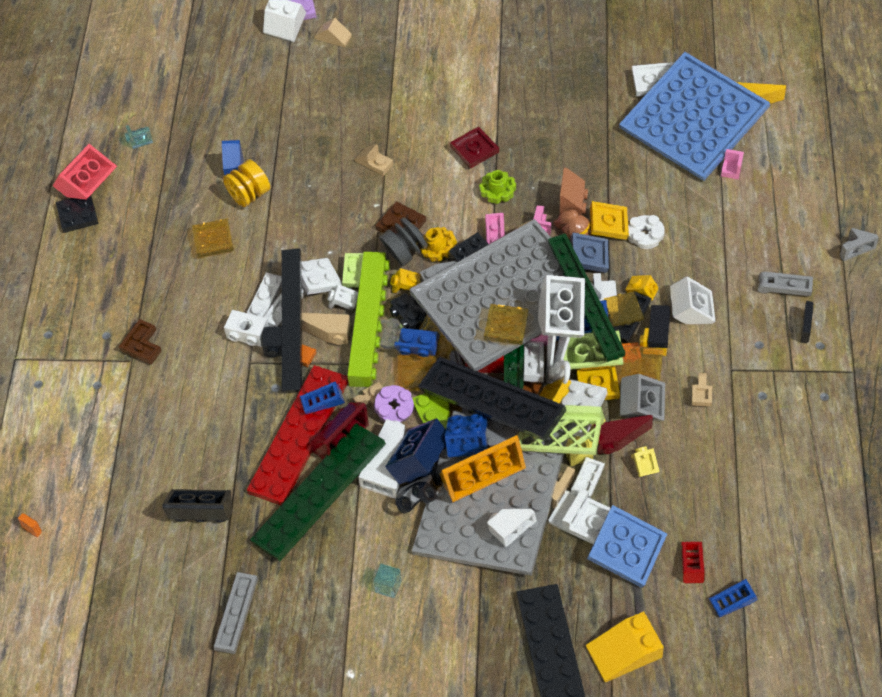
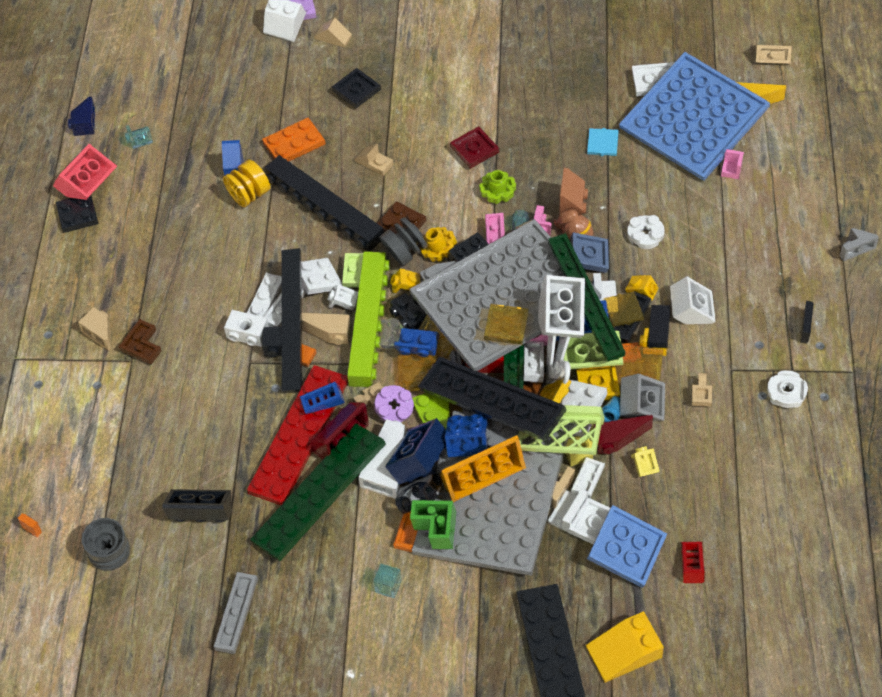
(83, 118): none -> clear blue slope
(97, 327): none -> tan slope
(106, 544): none -> dark grey wheel
(212, 238): clear yellow plate -> none
(294, 140): none -> orange plate
(324, 203): none -> black brick
(356, 88): none -> black plate
(406, 534): none -> orange tile
(438, 518): none -> bright green brick
(510, 524): white slope -> none
(519, 217): none -> clear light blue cone
(602, 142): none -> medium azure piece
(609, 220): yellow plate -> none
(612, 409): none -> dark azure cone
(737, 588): blue slope -> none
(773, 54): none -> tan panel
(785, 283): light grey plate -> none
(787, 399): none -> white plate

